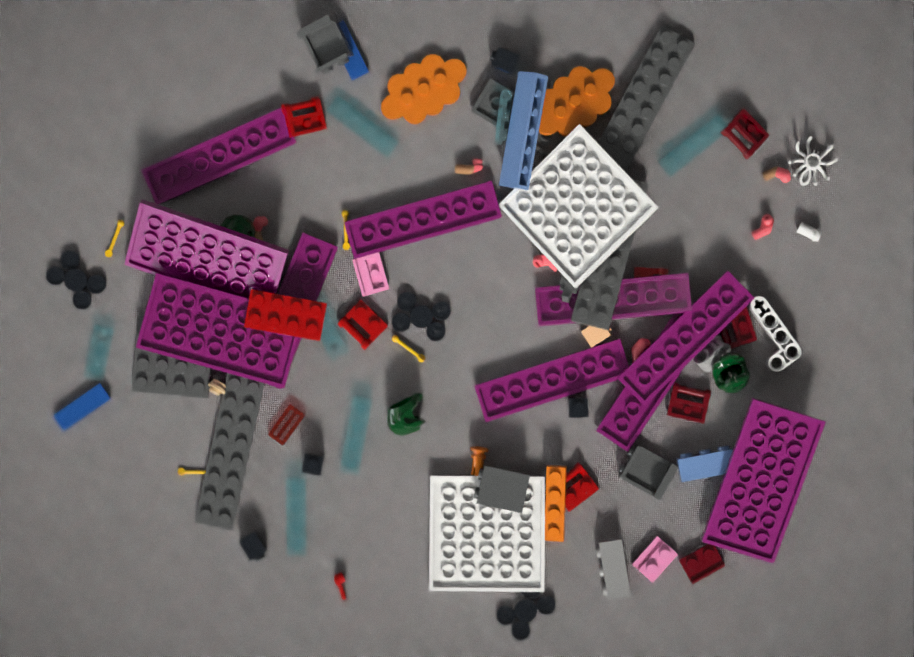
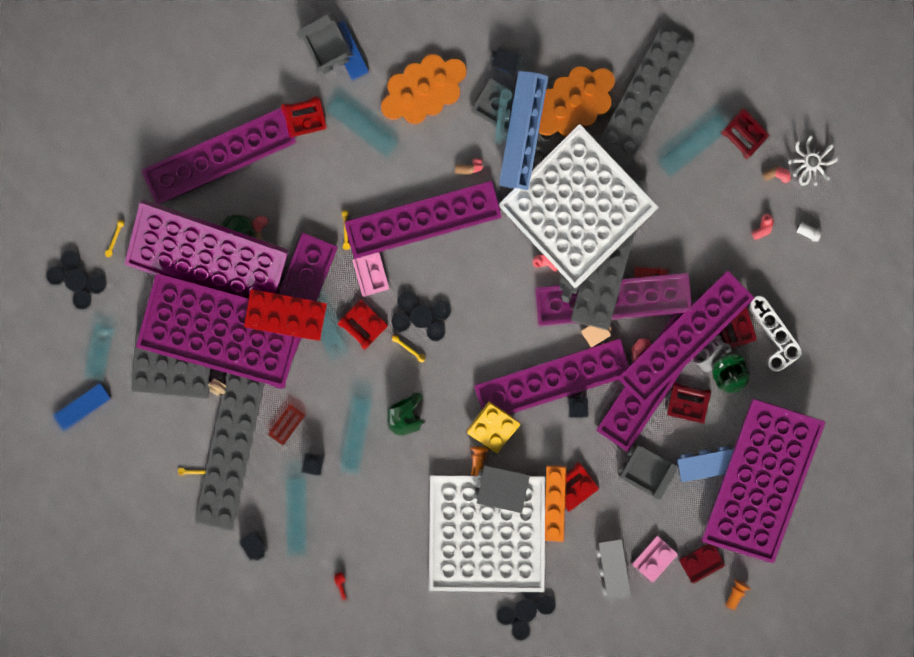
(493, 427): none -> yellow plate
(737, 593): none -> orange pin

